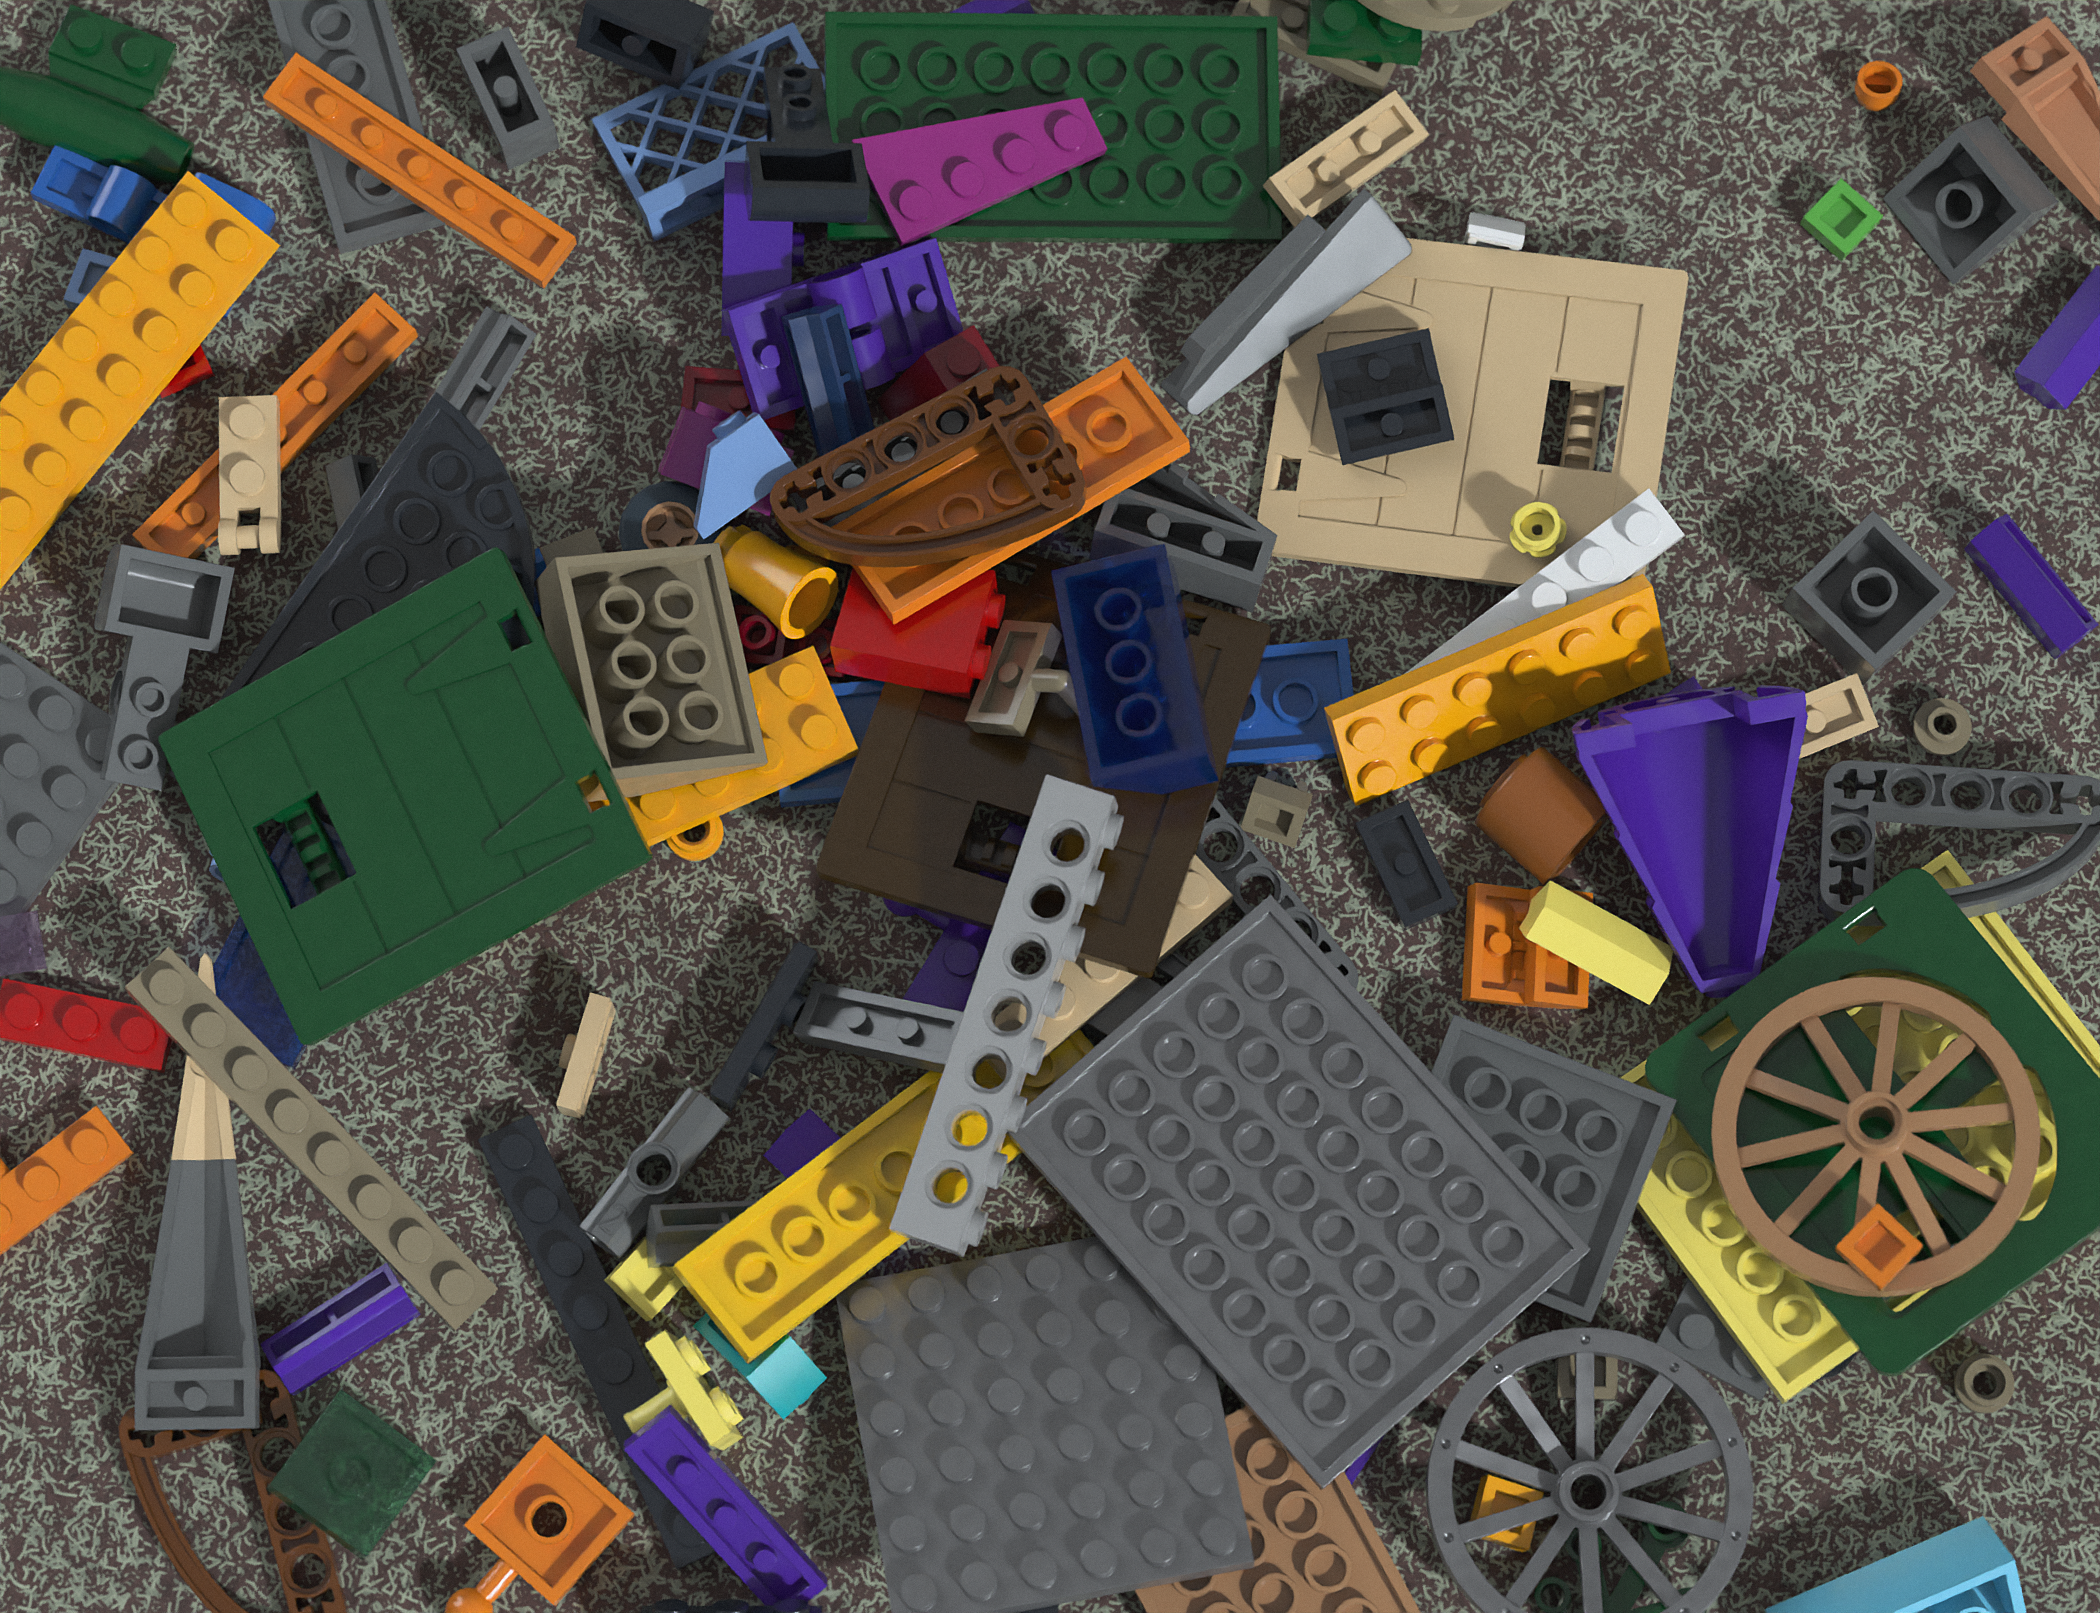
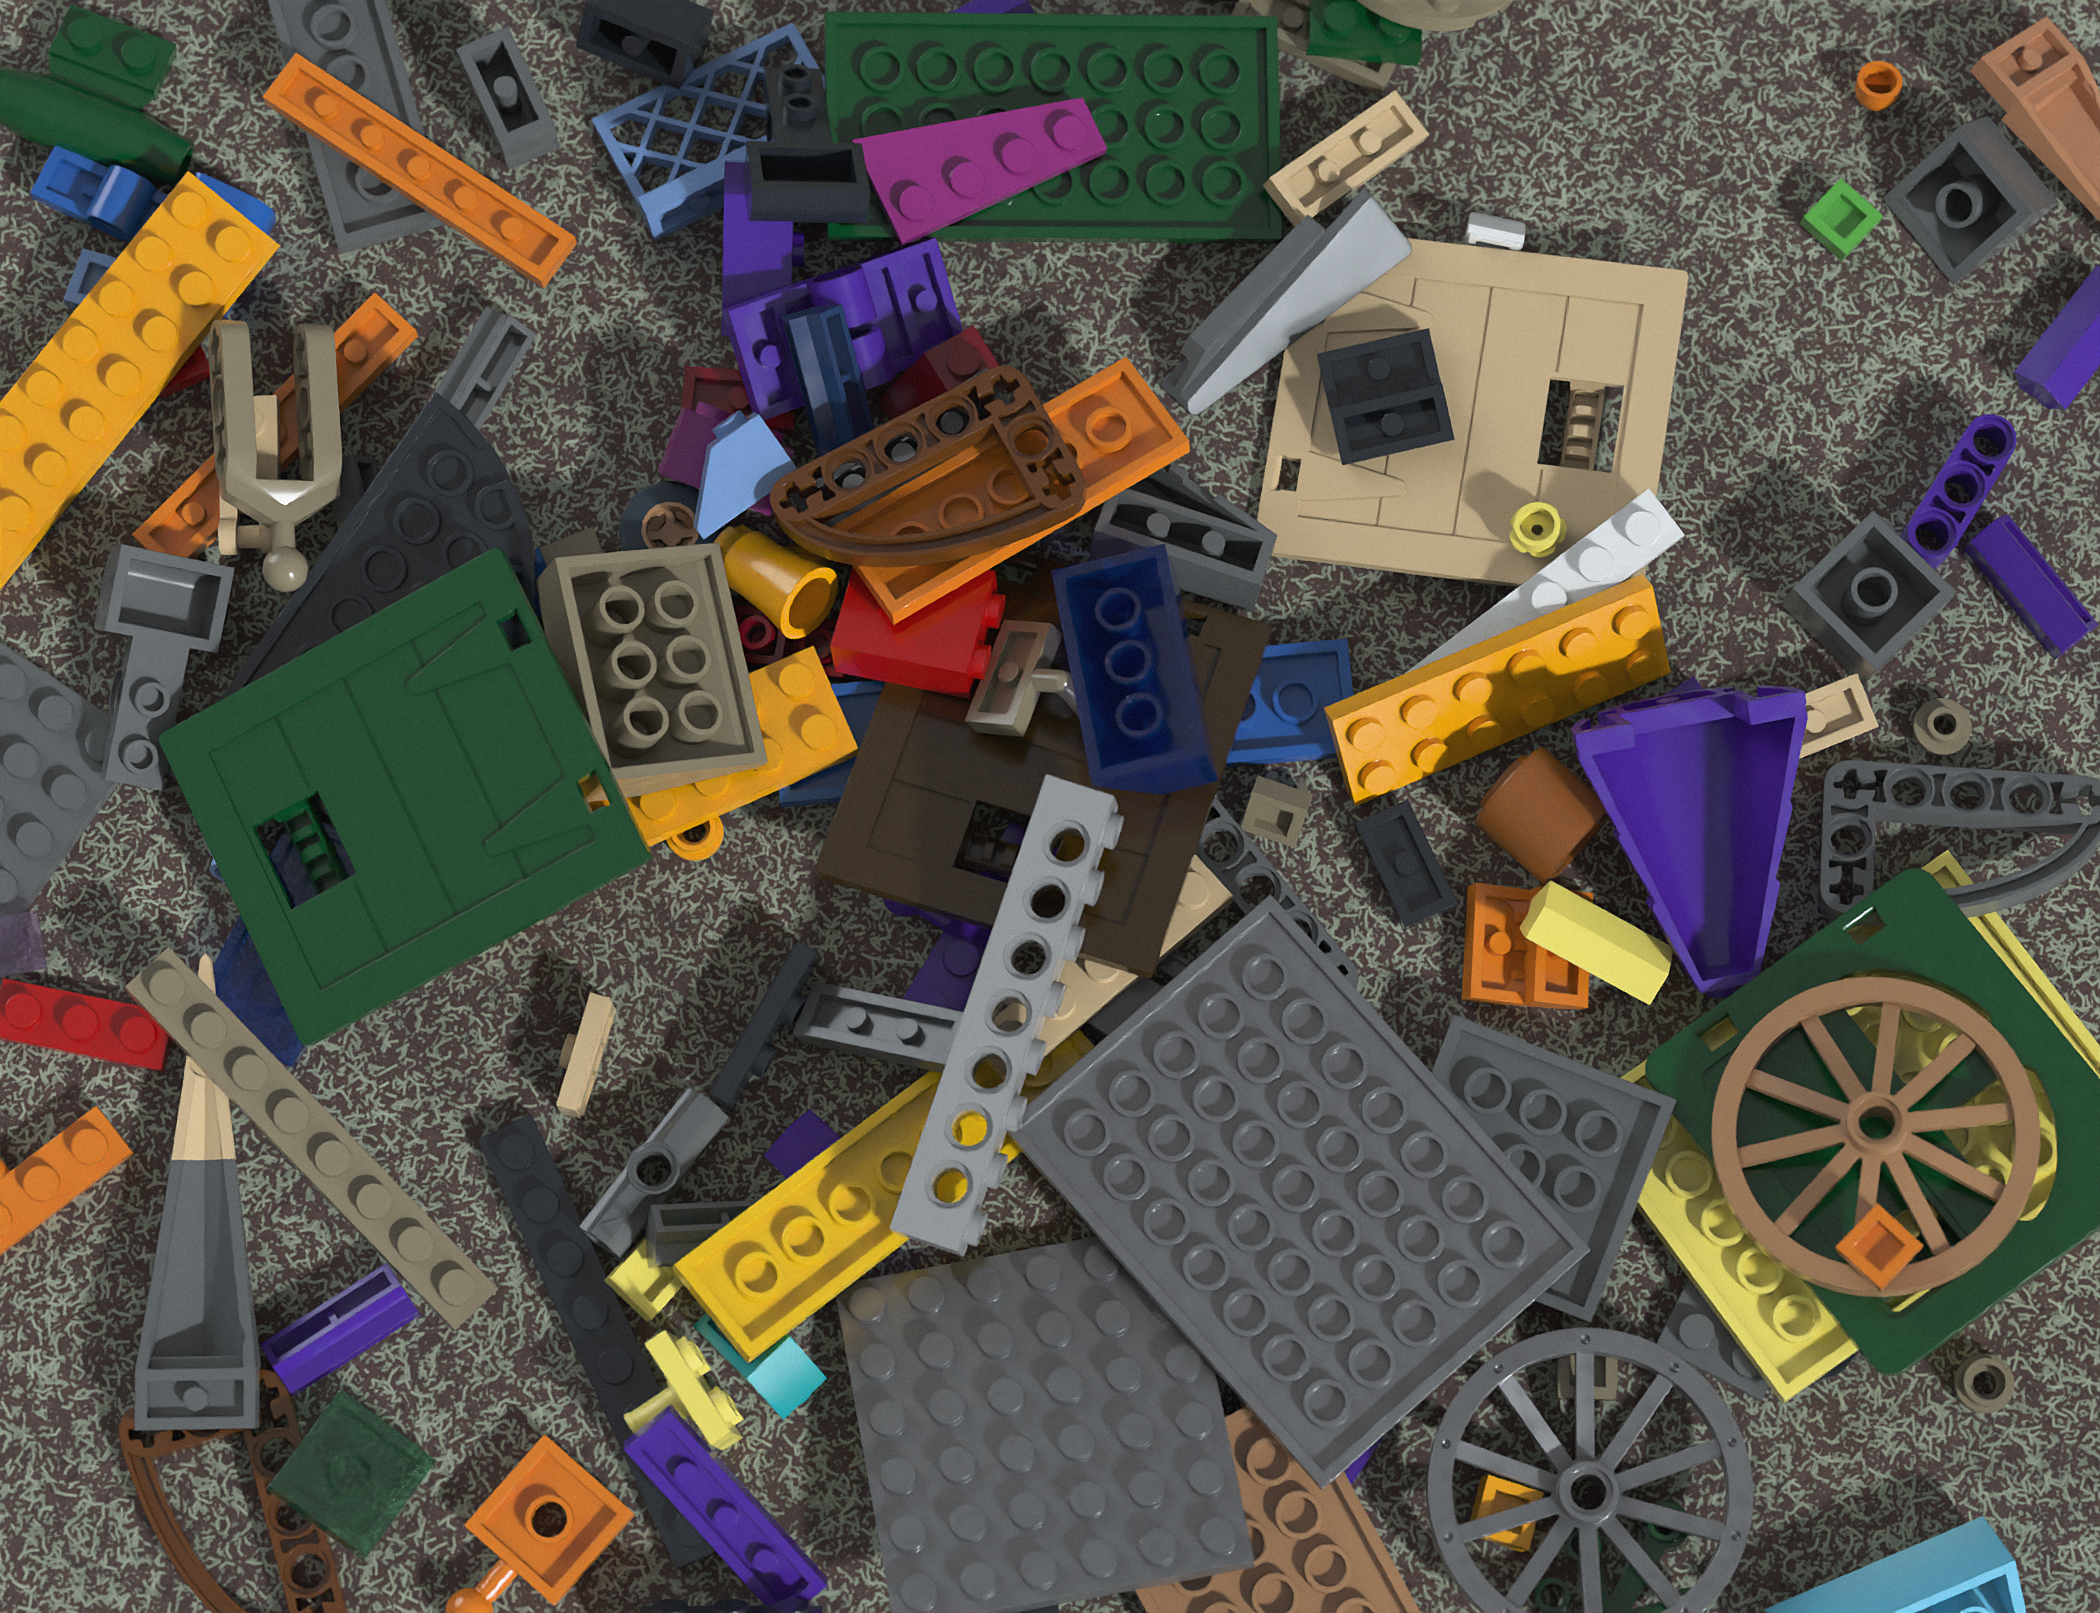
(270, 501): none -> dark tan piece
(1971, 471): none -> dark purple beam

